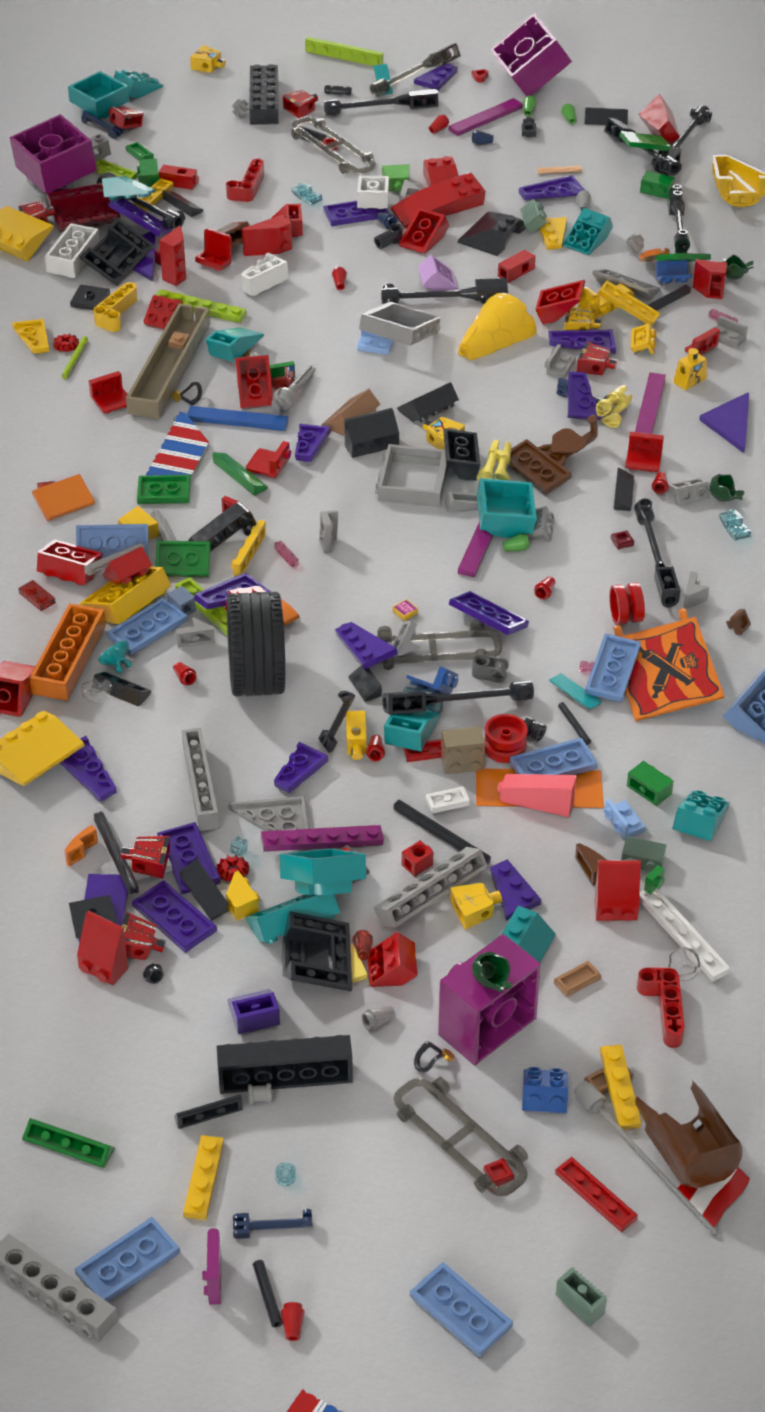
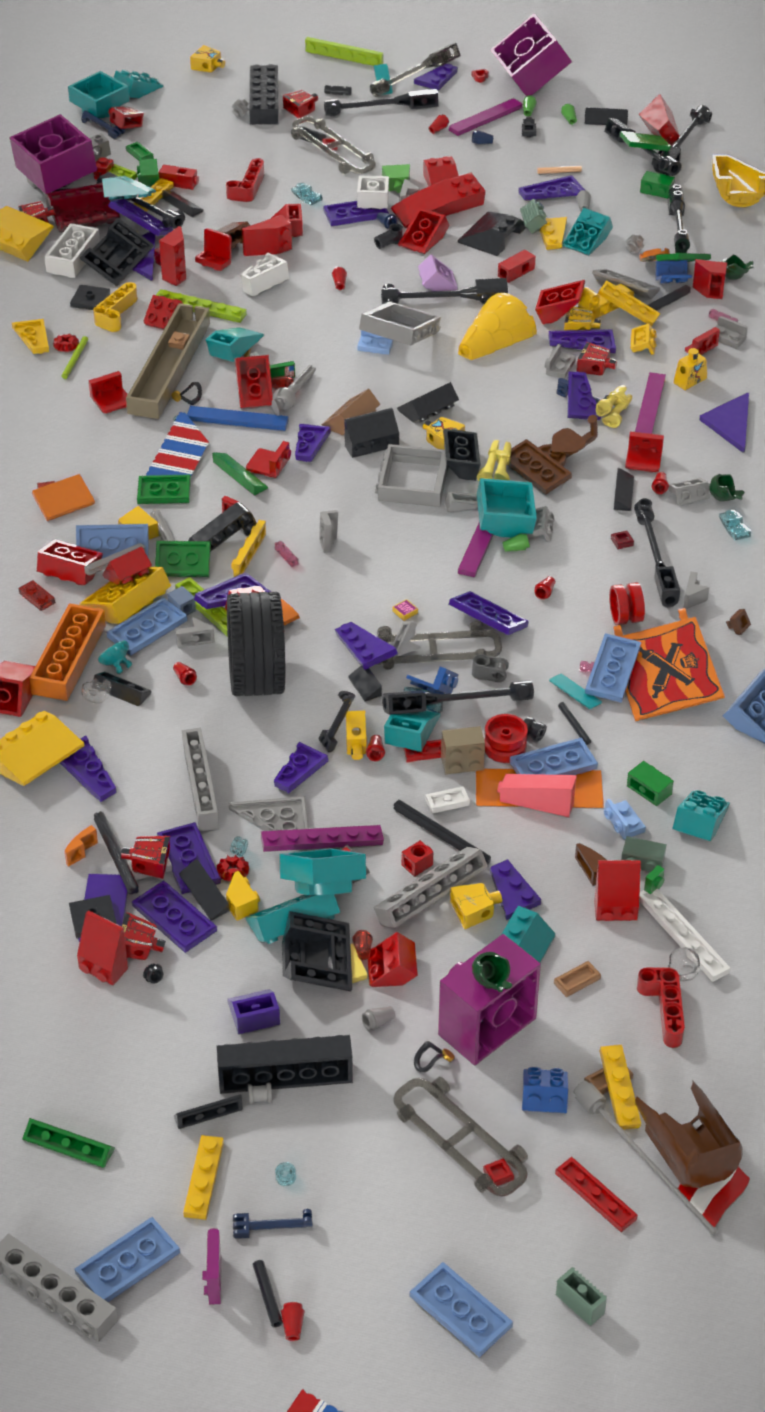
(103, 166): none -> red bracket

